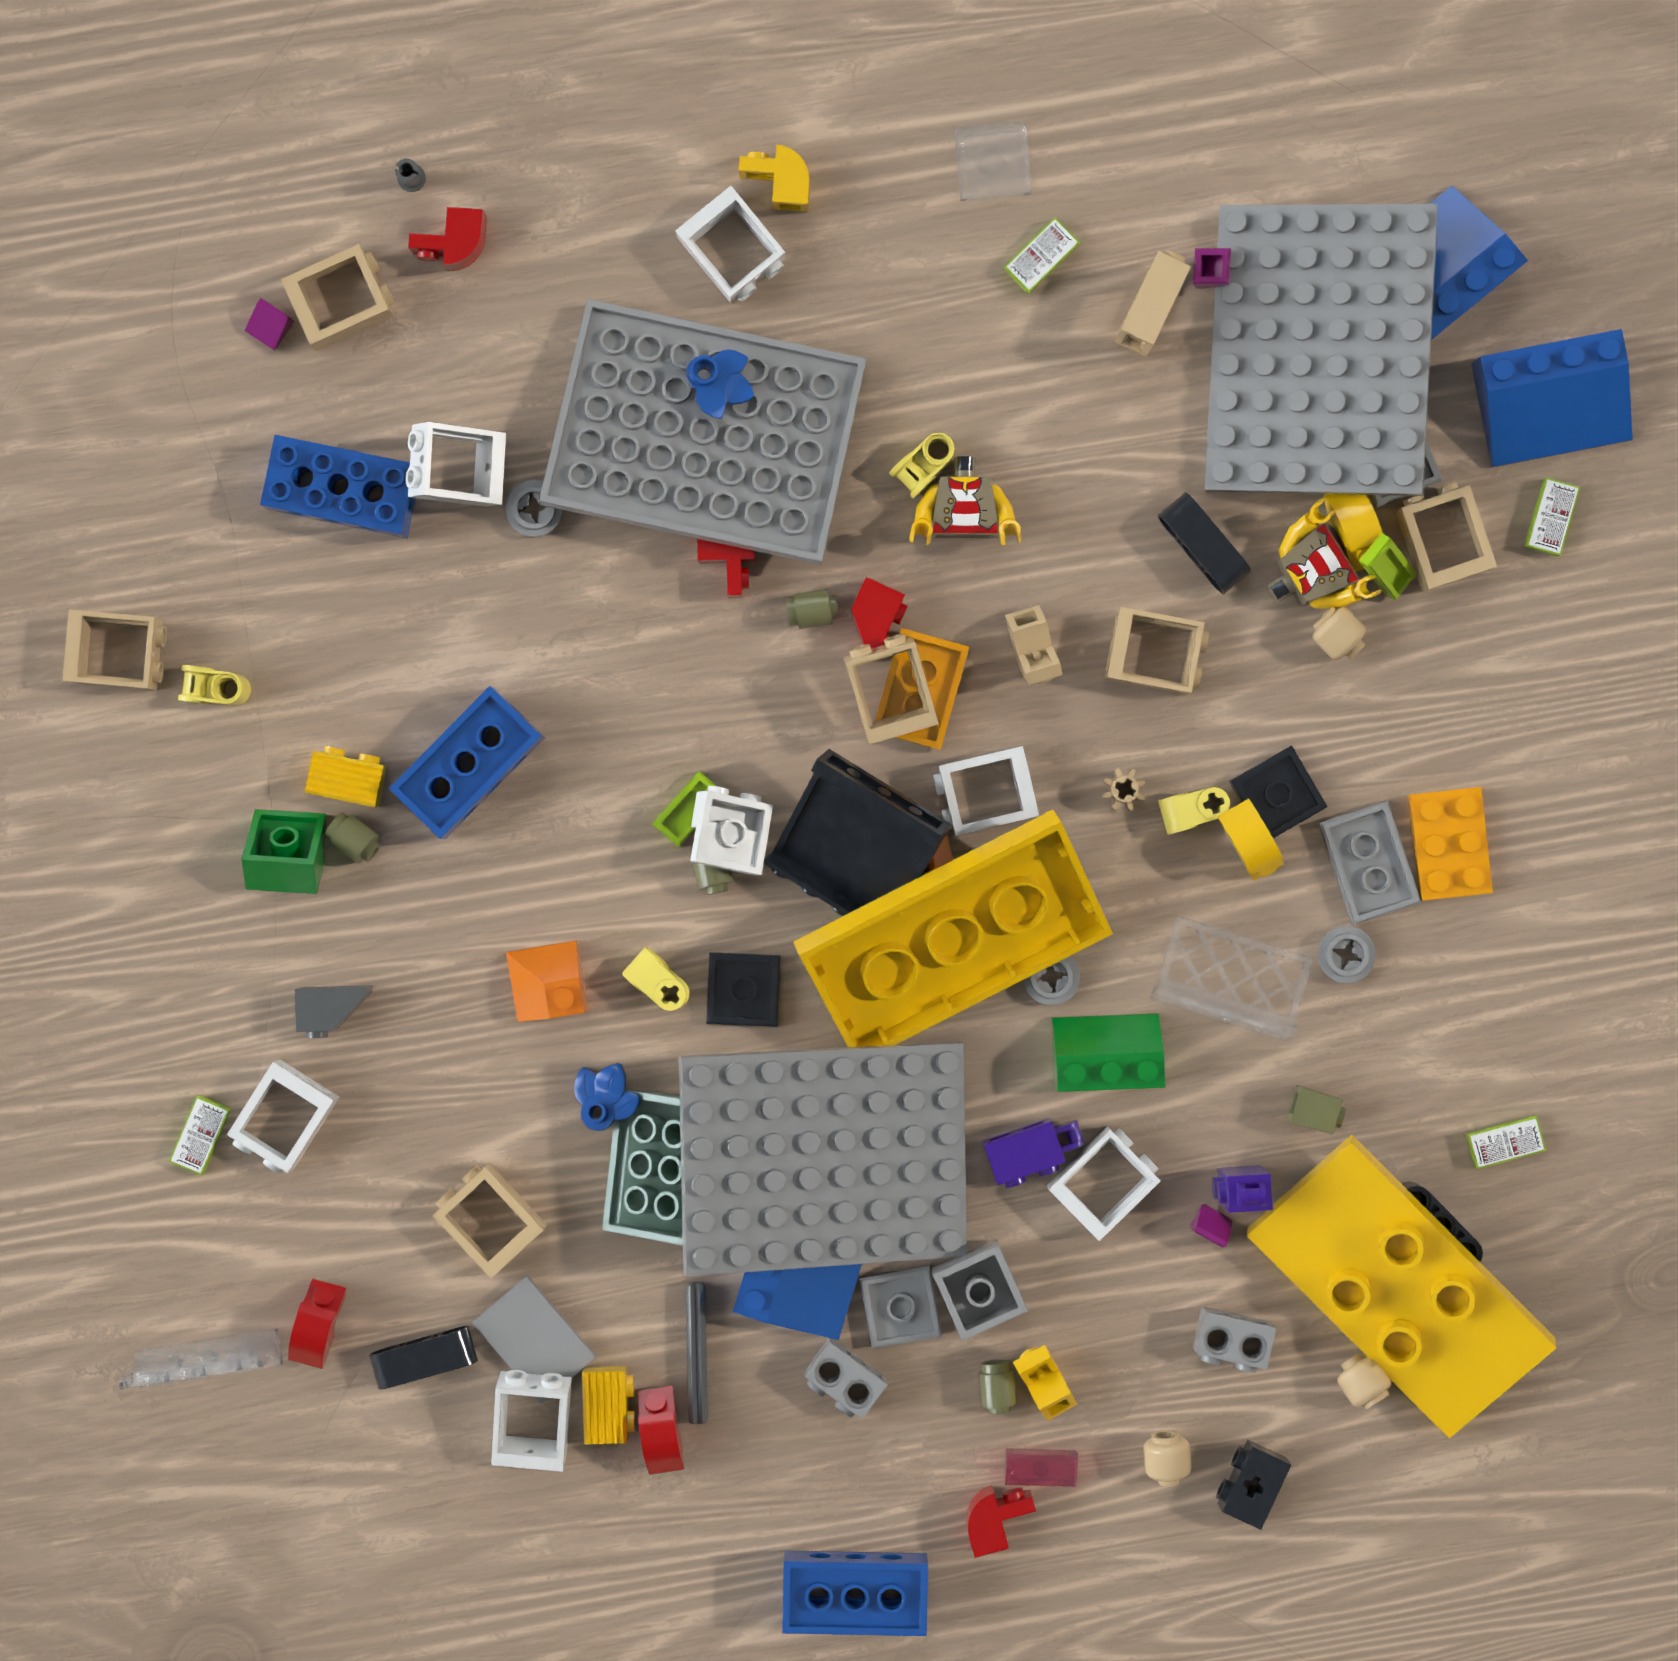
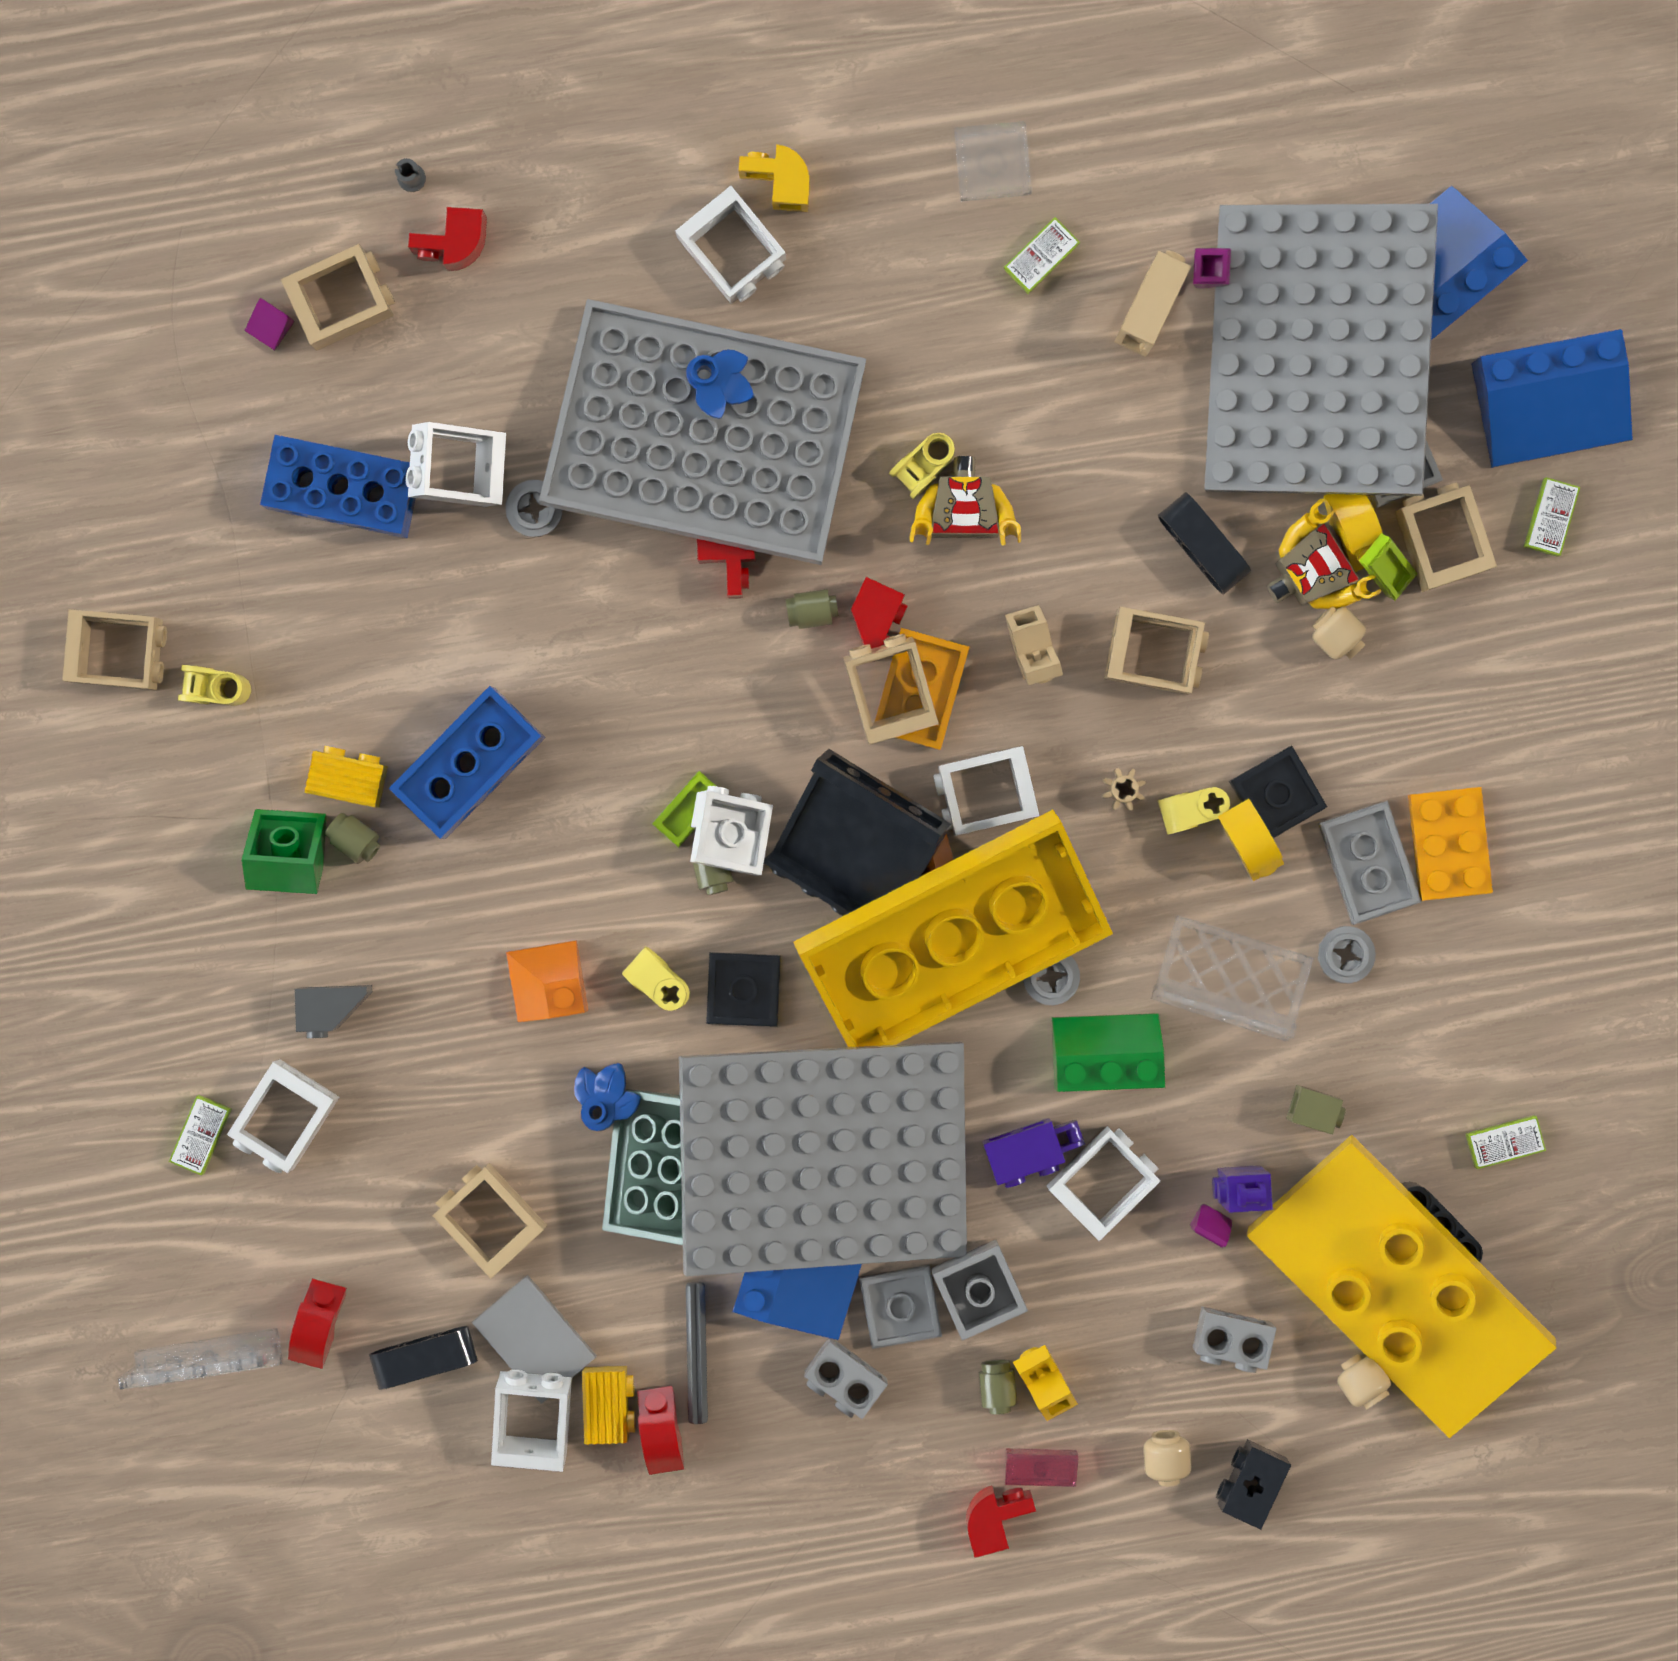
(863, 1615): blue brick -> none

